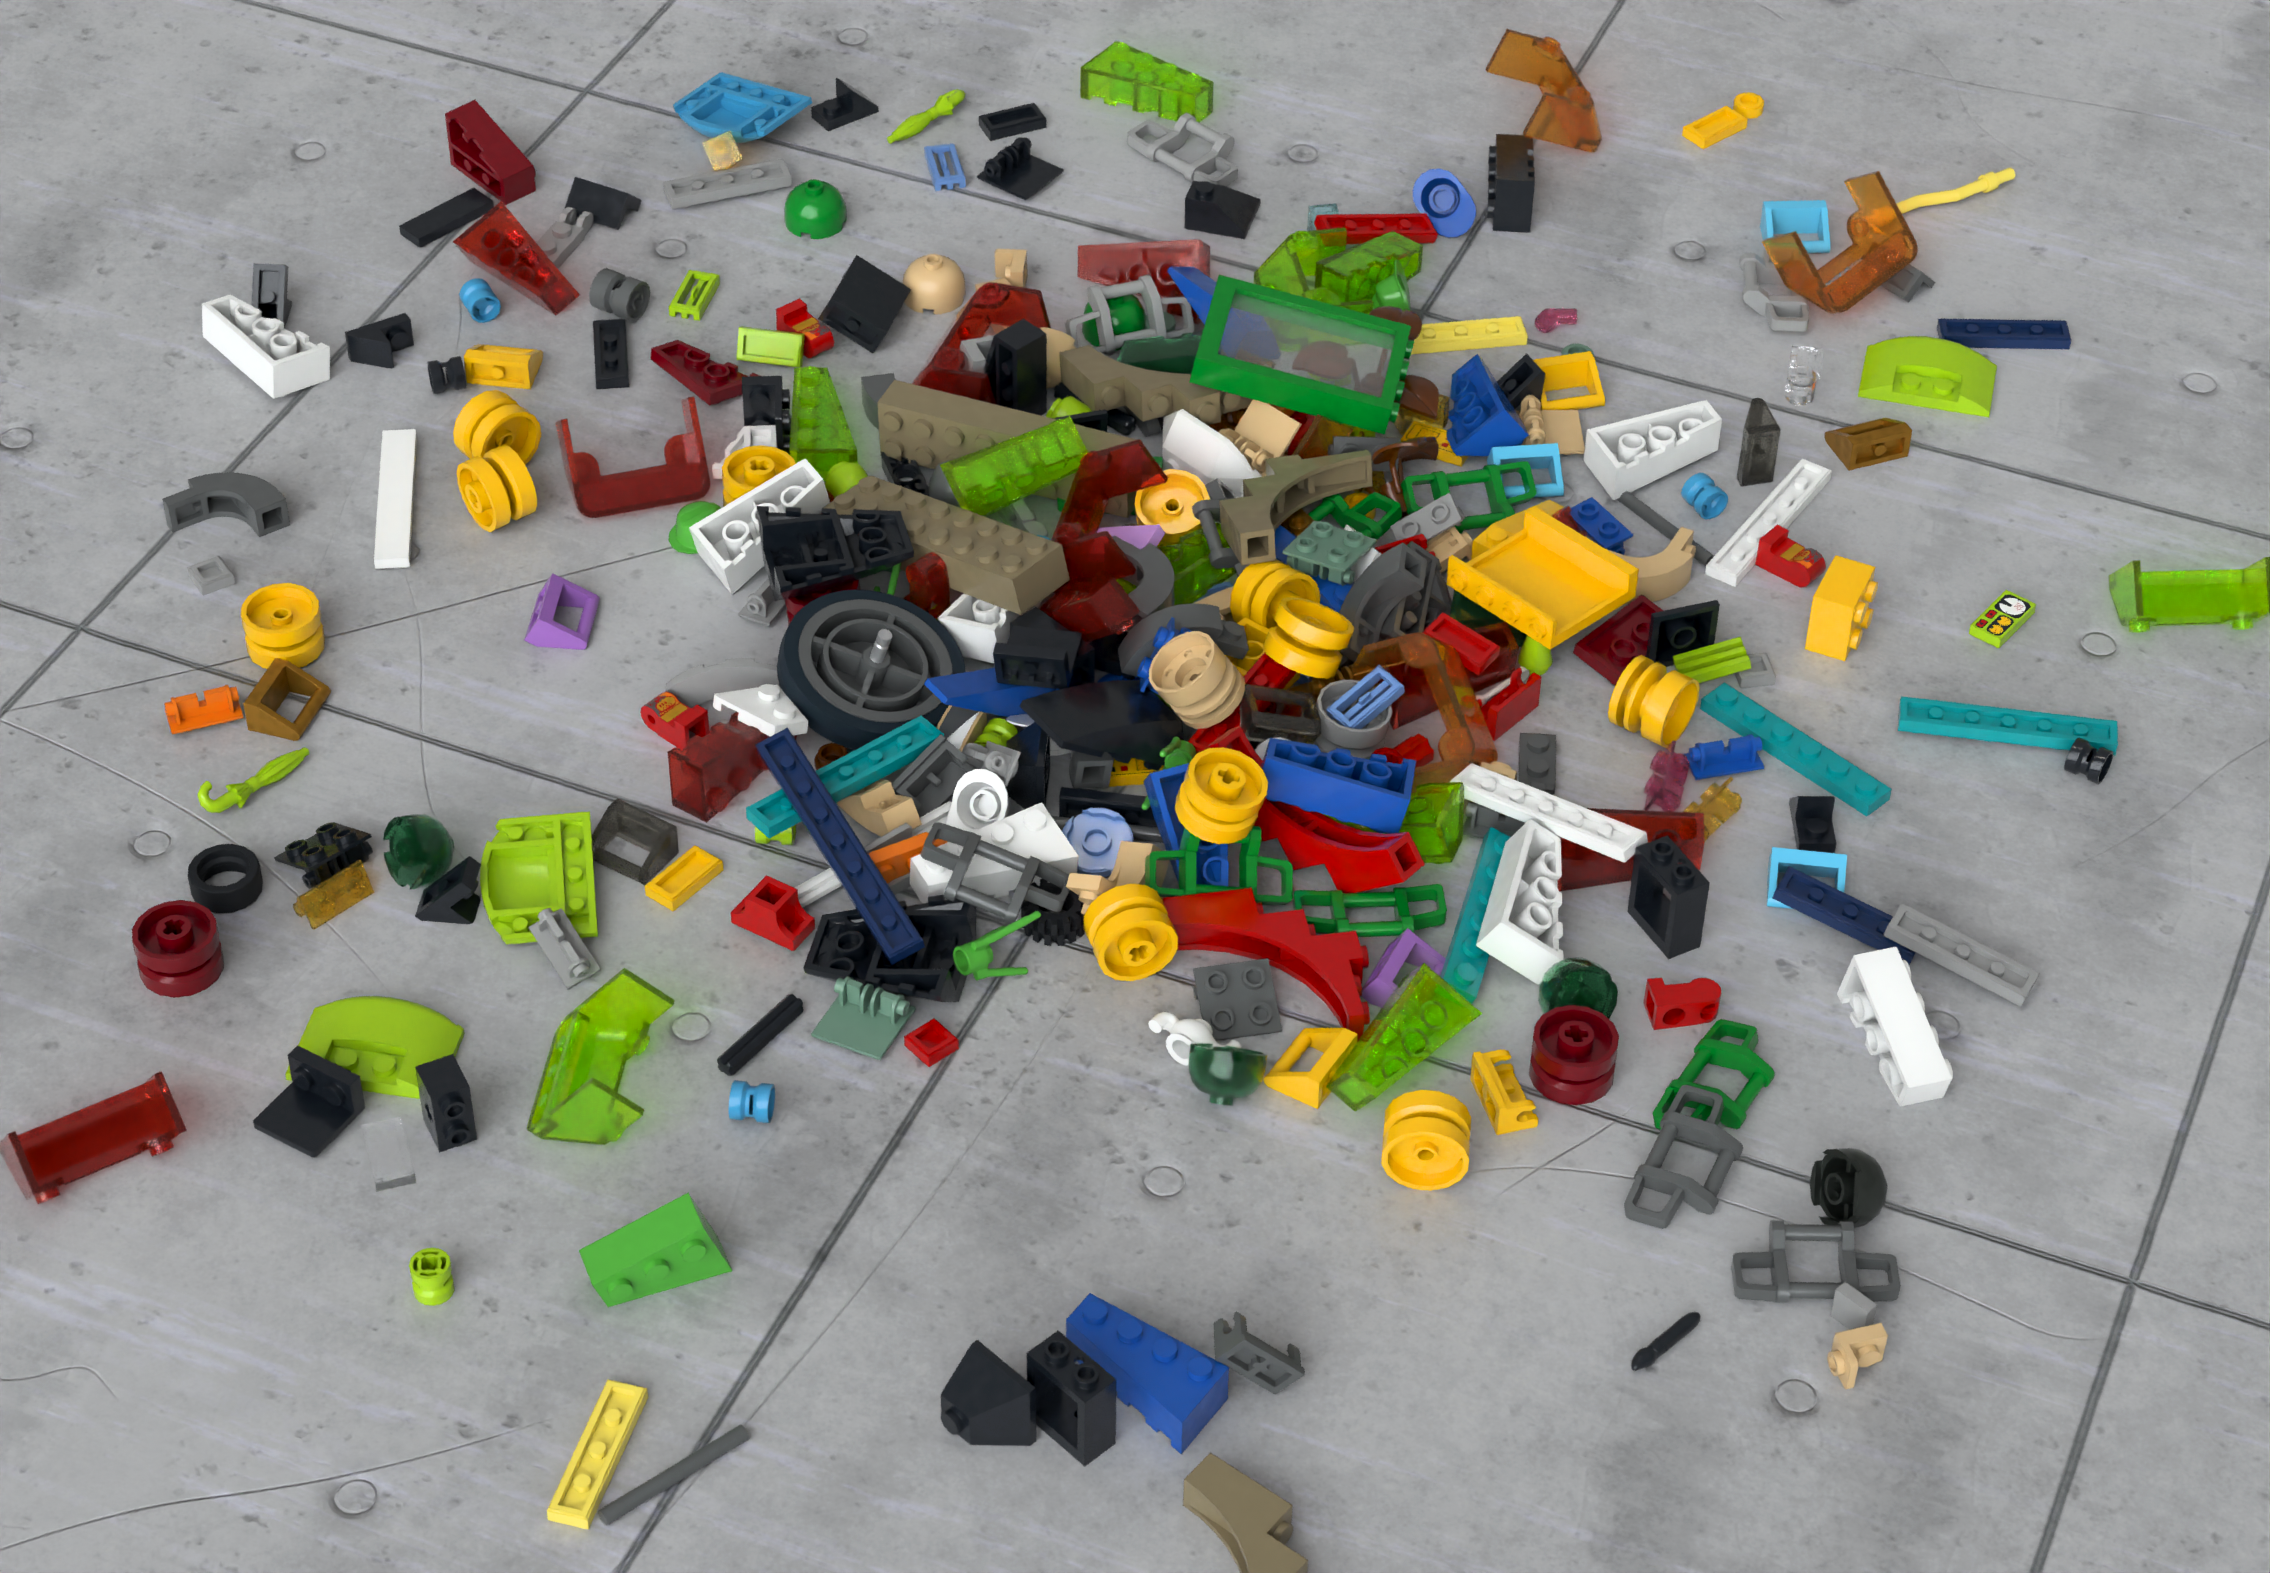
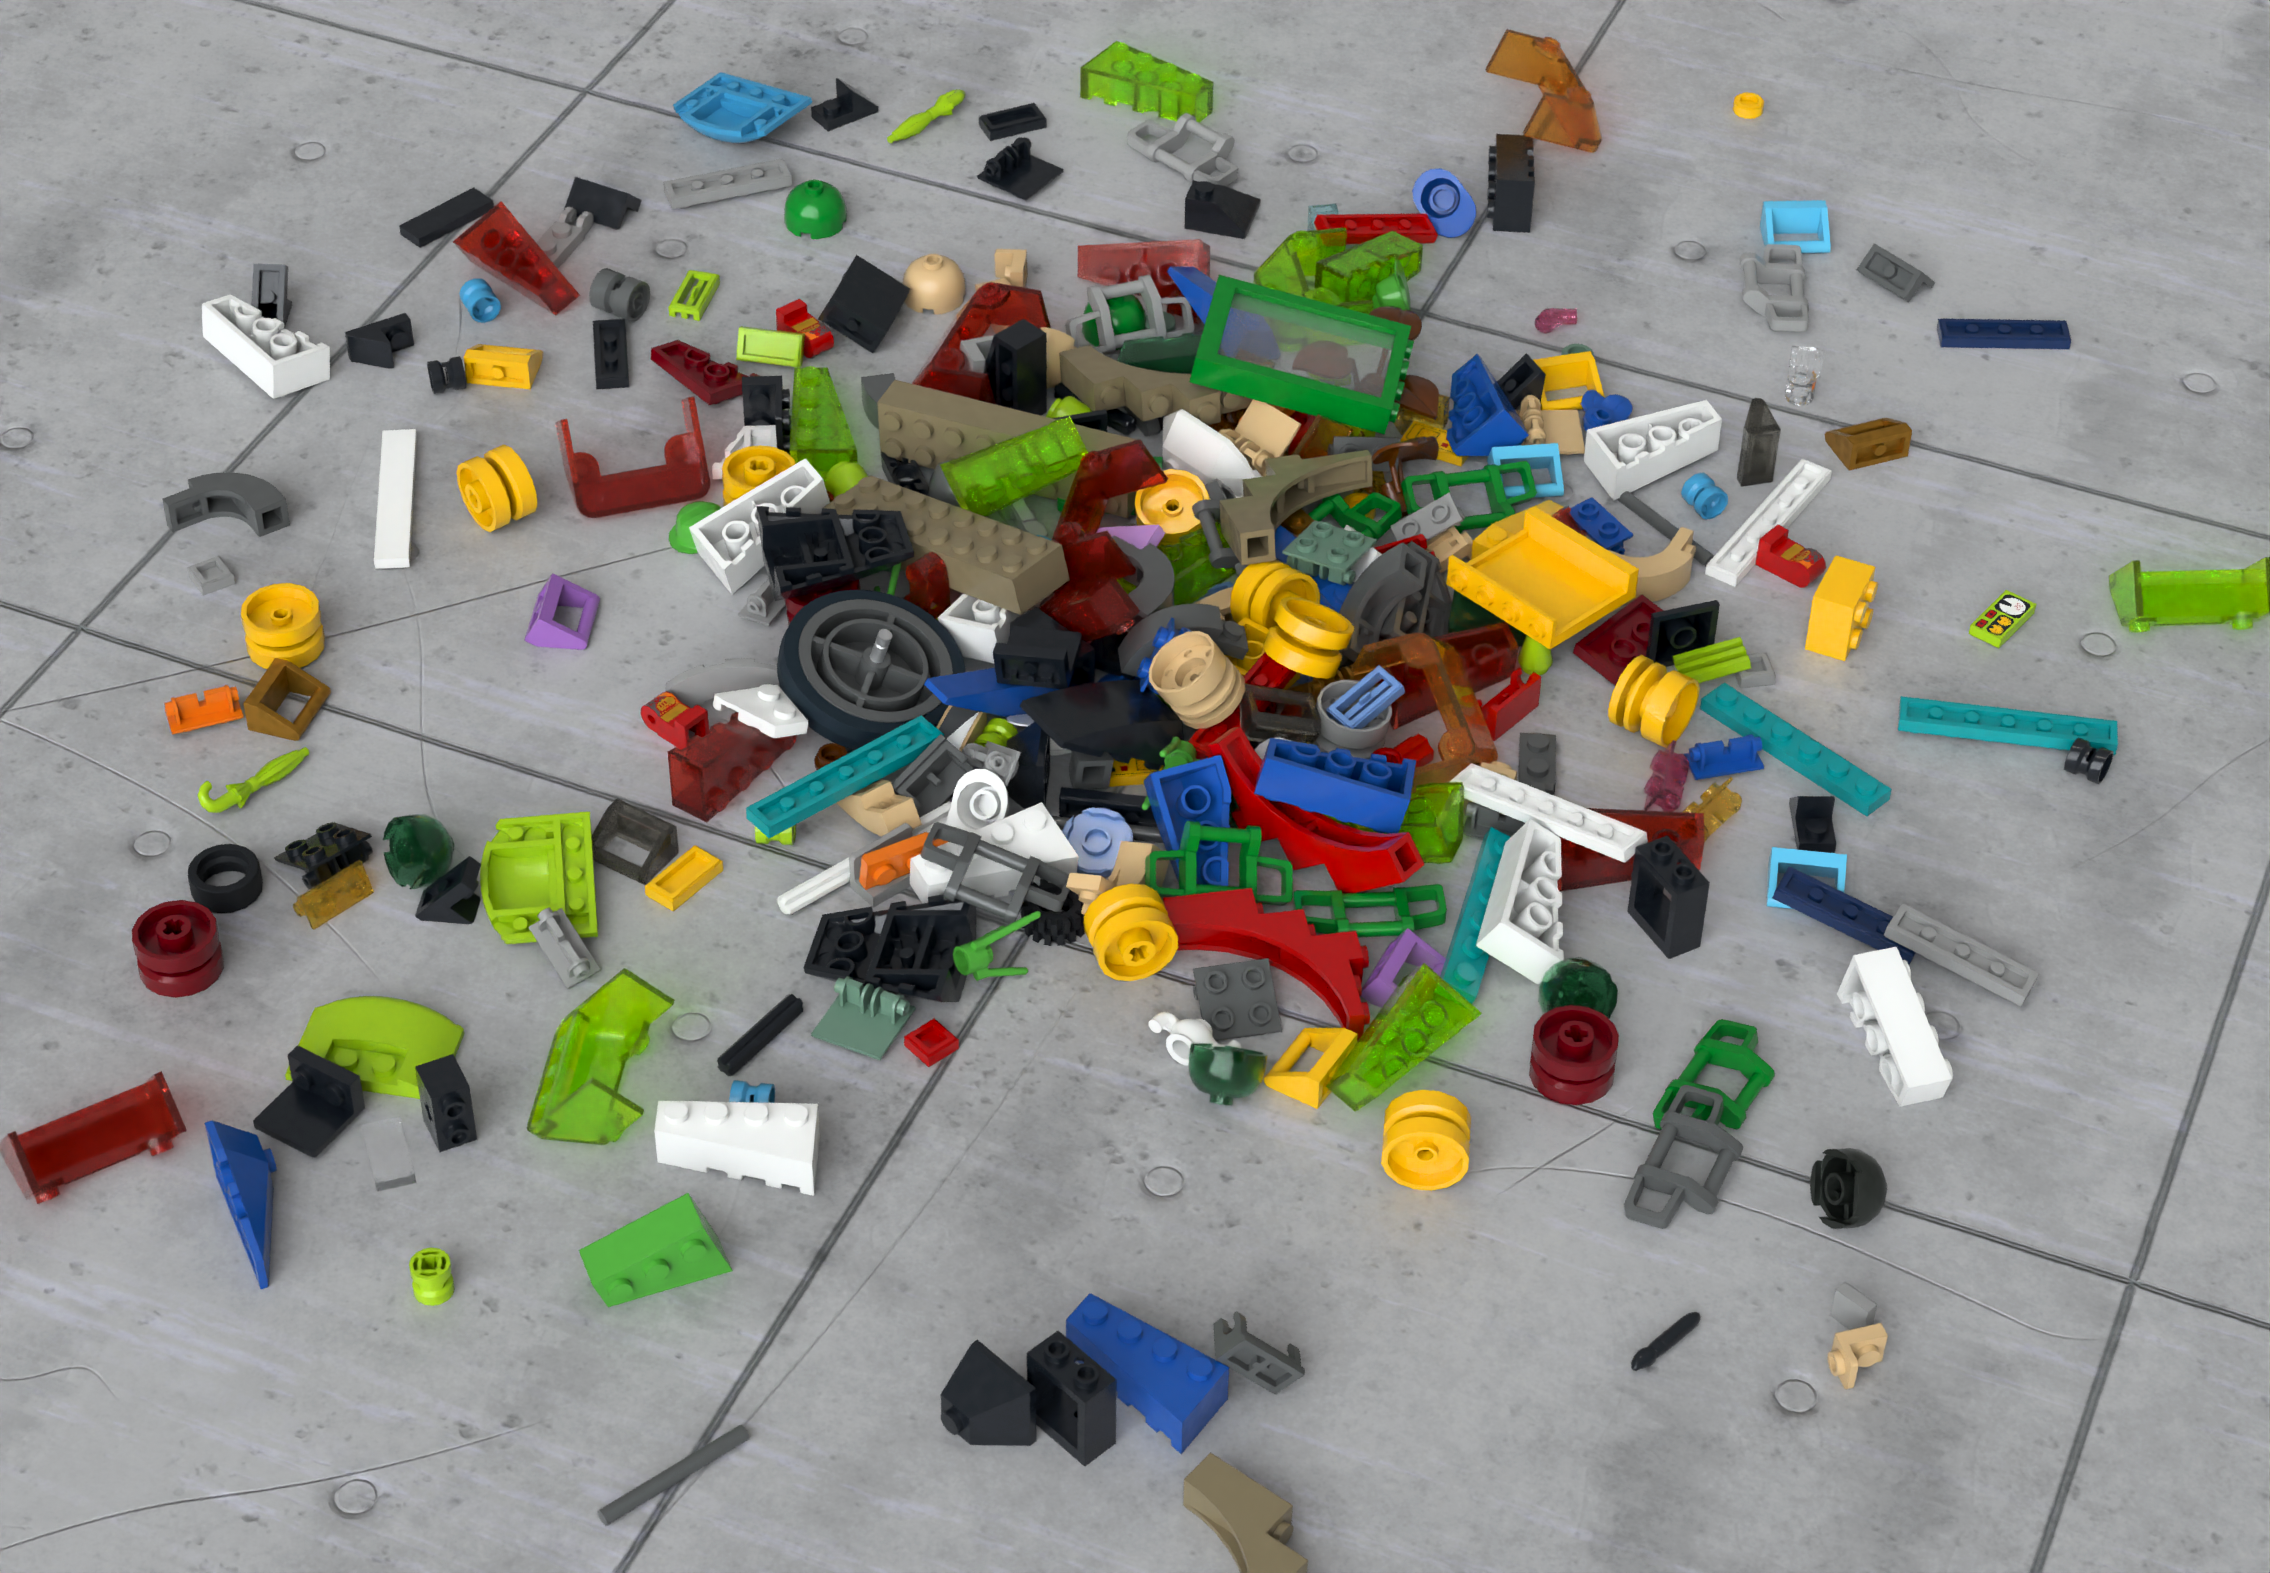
(248, 1189): none -> blue wedge
(487, 154): dark red wedge -> none
(494, 421): yellow wheel -> none
(597, 1454): light yellow tile -> none
(722, 152): clear yellow brick -> none
(742, 1140): none -> white wedge
(774, 914): red brick -> none
(840, 846): dark blue tile -> none
(946, 179): medium blue tile -> none
(1221, 795): yellow wheel -> none
(1470, 335): light yellow tile -> none
(1474, 649): red tile -> none
(1501, 1093): yellow hinge -> none
(1525, 673): white hinge -> none
(1604, 411): none -> blue plate
(1681, 1003): red leg -> none
(1714, 127): yellow tile -> none
(1848, 1261): dark grey bar -> none
(1878, 251): clear orange windscreen -> none
(1928, 375): lime slope -> none
(1985, 183): light yellow bar -> none

